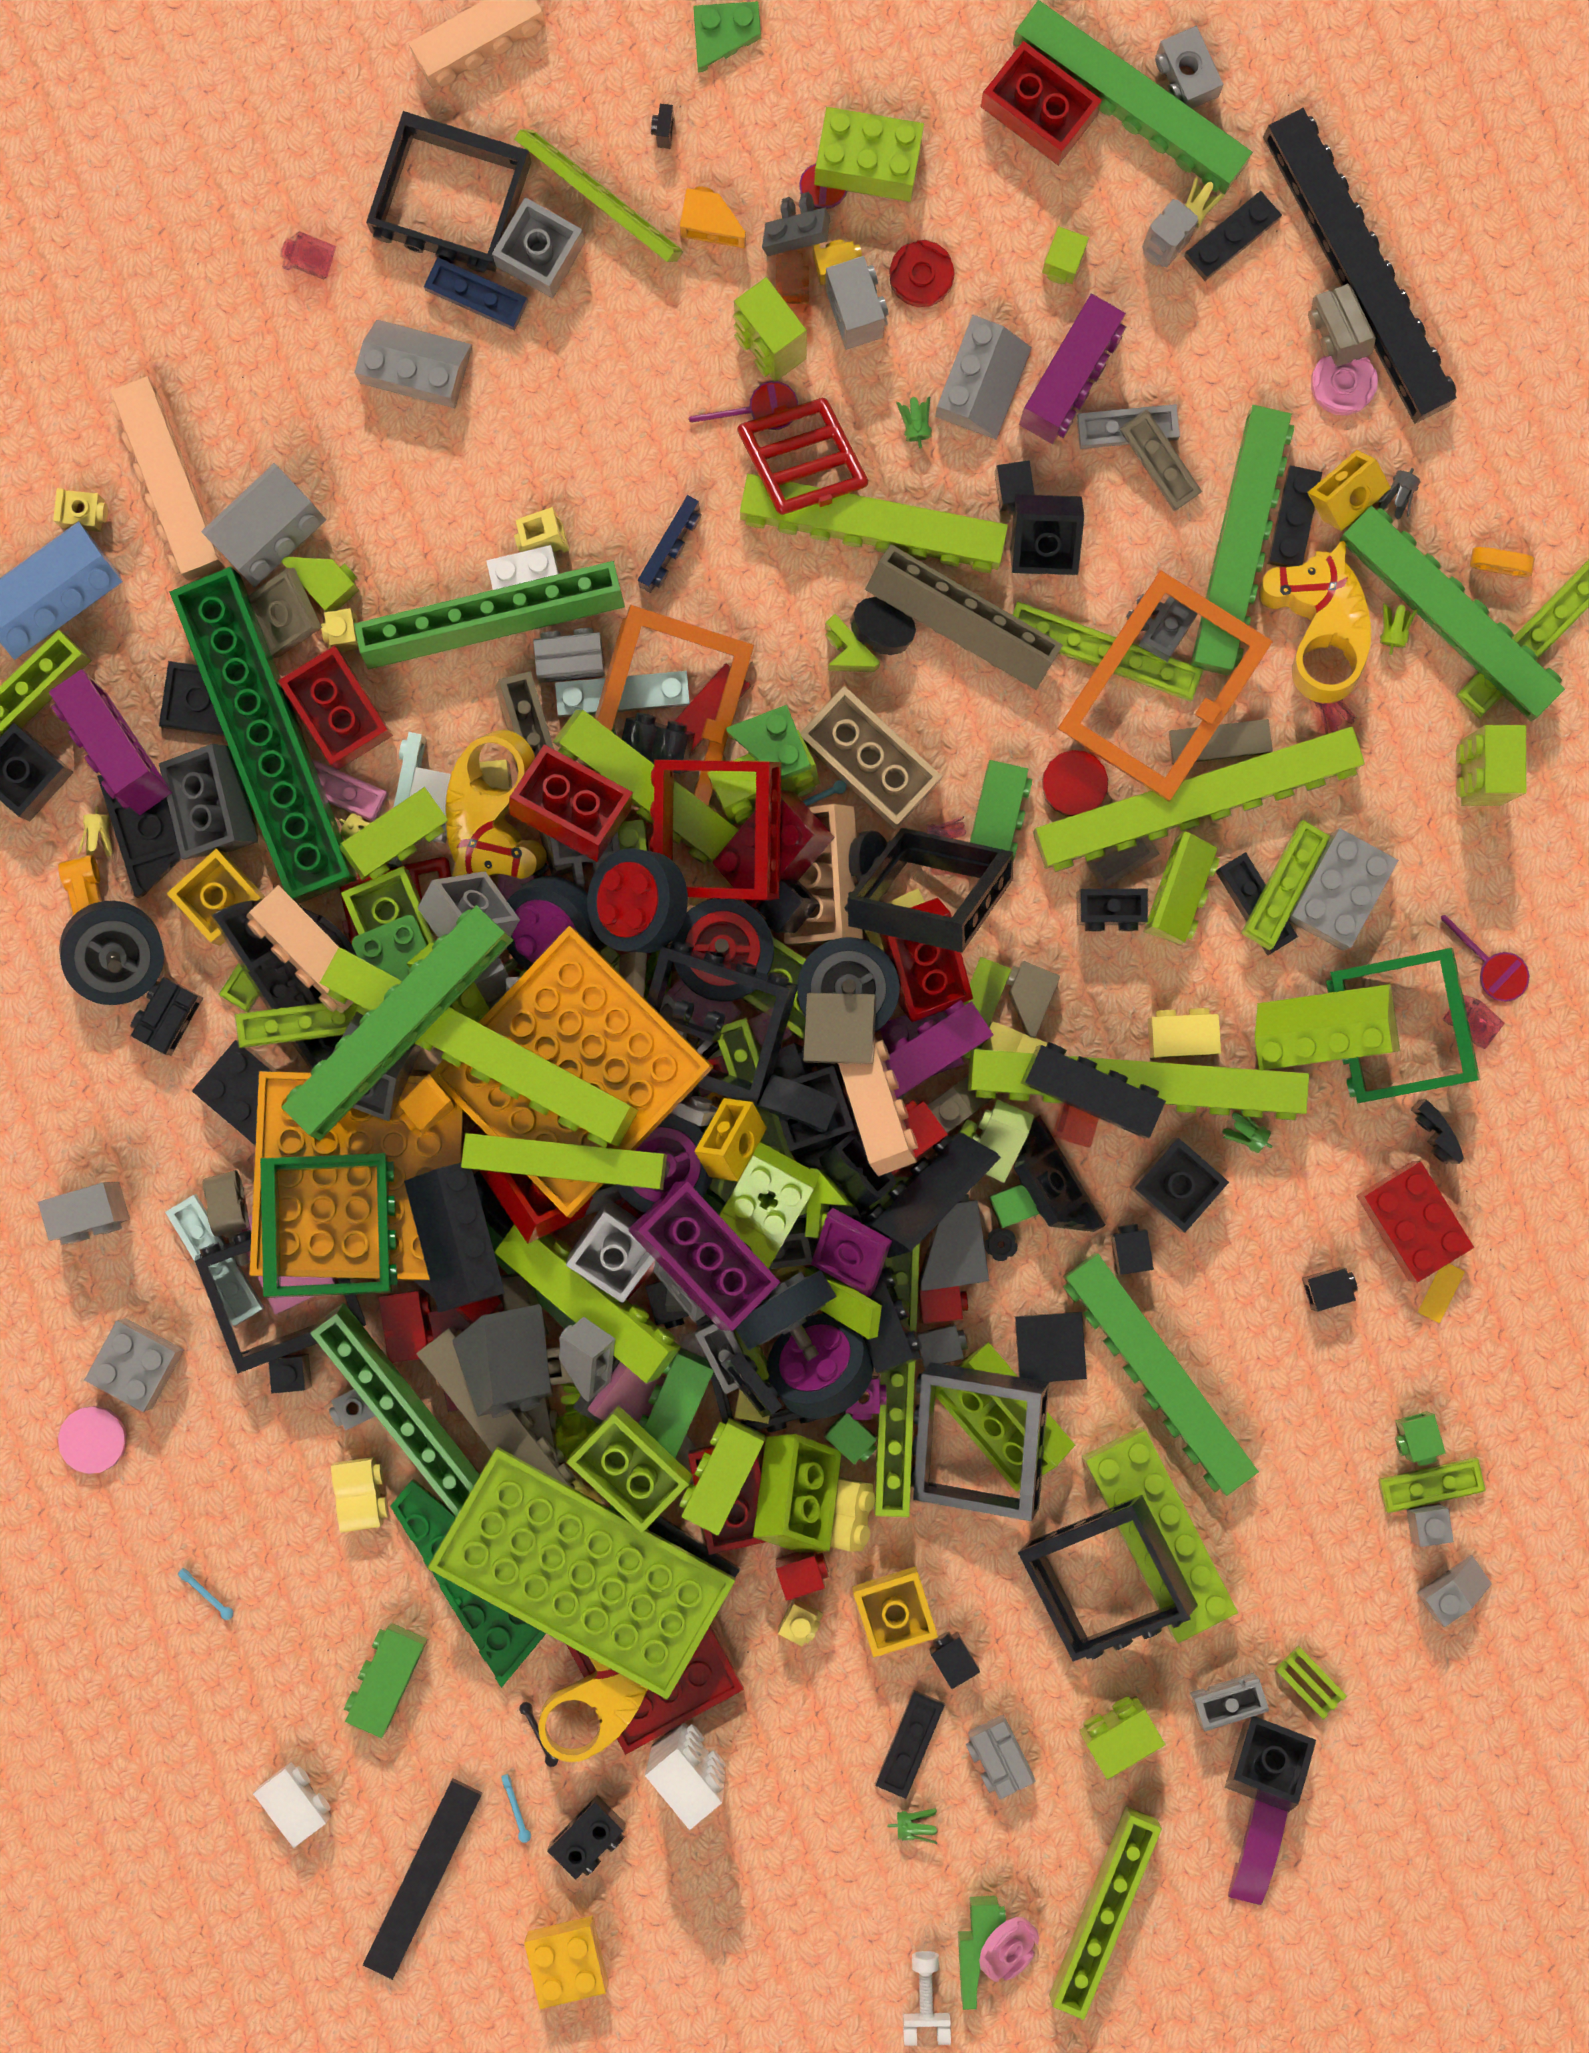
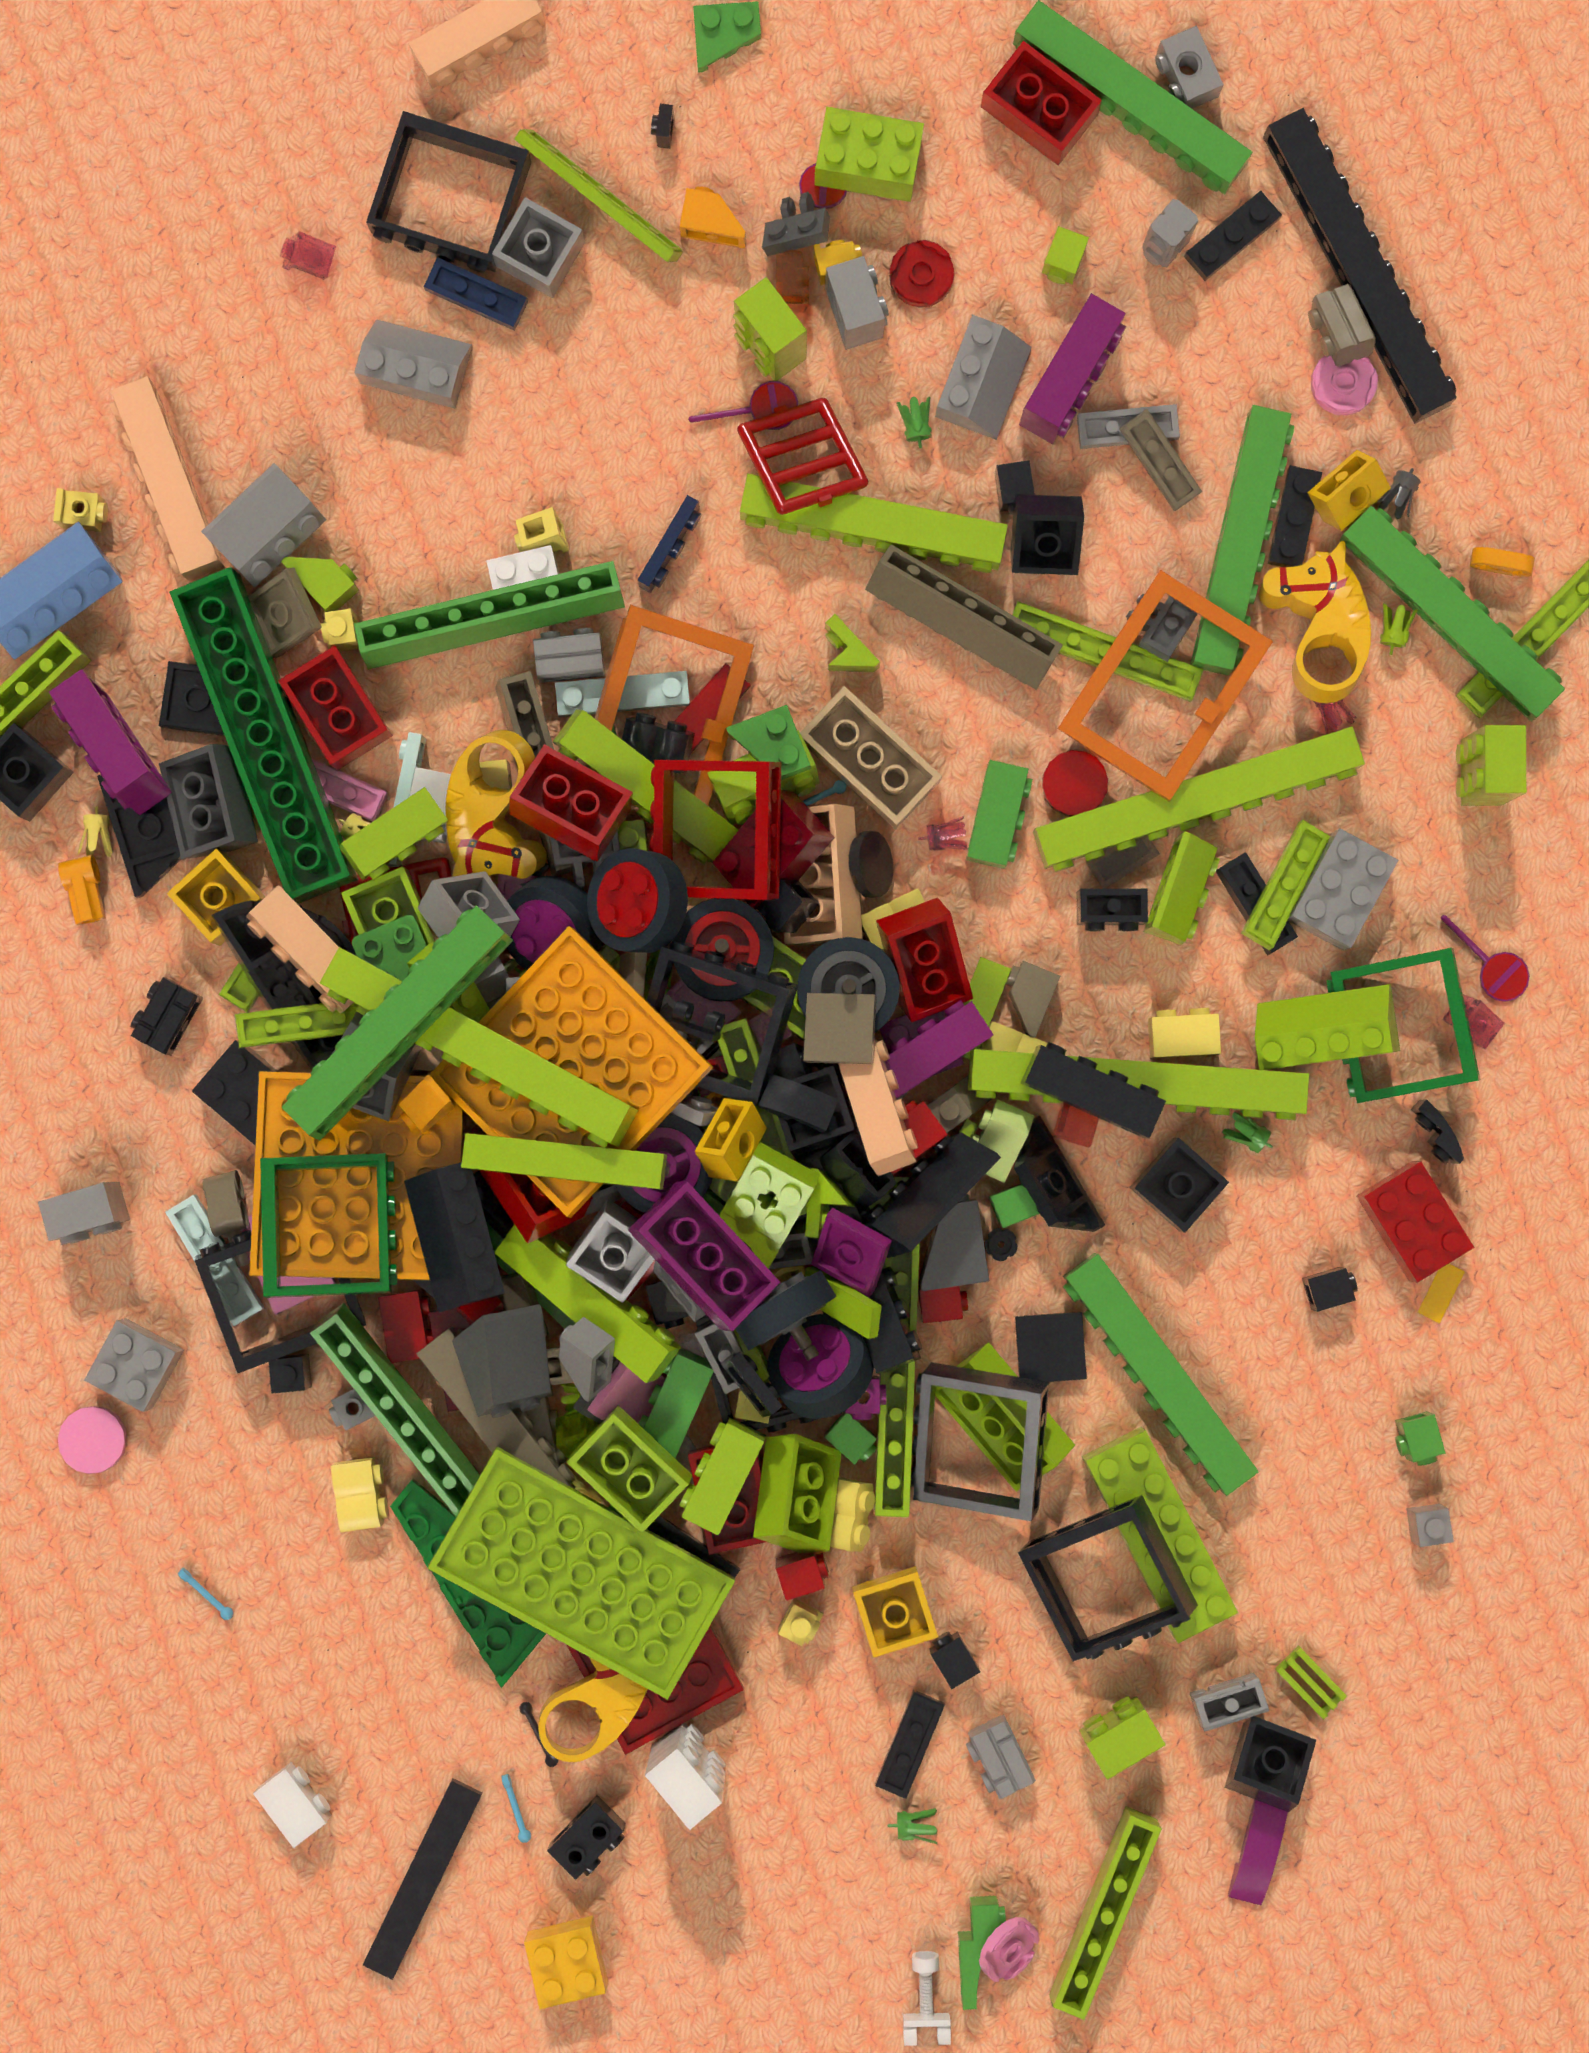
(111, 952): wheel -> none
(384, 1679): bright green brick -> none
(882, 626): black tile -> none
(942, 1344): dark grey brick -> none
(966, 858): black window -> none
(1131, 1250): black brick -> none
(1197, 200): light yellow piece -> none
(1227, 741): dark tan tile -> none
(1431, 1485): lime tile -> none
(1455, 1591): light grey slope -> none

